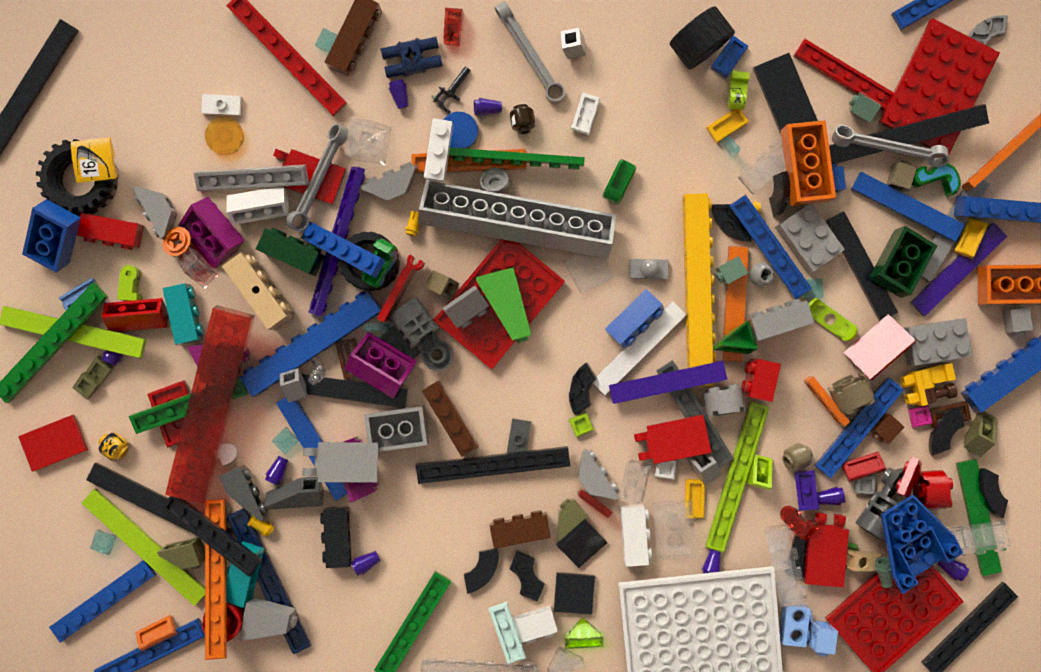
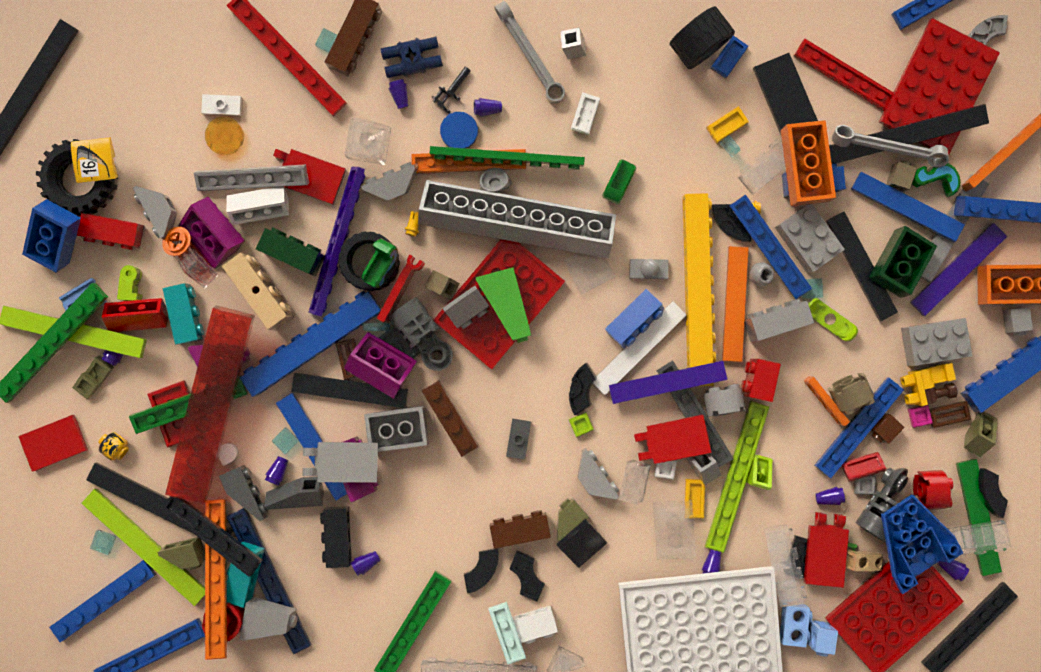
(156, 633): orange tile -> none
(261, 526): yellow pin -> none
(293, 385): light grey brick -> none
(318, 371): clear arm -> none
(337, 136): light grey piece -> none
(343, 249): blue plate -> none
(438, 150): white brick -> none
(453, 26): clear red leg -> none
(493, 464): black tile -> none
(522, 118): dark brown head -> none
(574, 593): black tile -> none
(583, 636): clear neon green slope -> none
(595, 503): clear red tile -> none
(635, 535): white brick -> none
(730, 271): sand green brick -> none
(737, 90): lime leg -> none
(738, 340): green slope -> none
(780, 192): black tile -> none
(797, 457): dark tan head -> none
(797, 523): clear red leg -> none
(807, 490): dark purple plate -> none
(864, 106): sand green brick -> none
(880, 347): tile -> none
(884, 572): sand green cone -> none
(912, 470): wing -> none
(945, 429): black tile -> none
(971, 238): yellow tile -> none

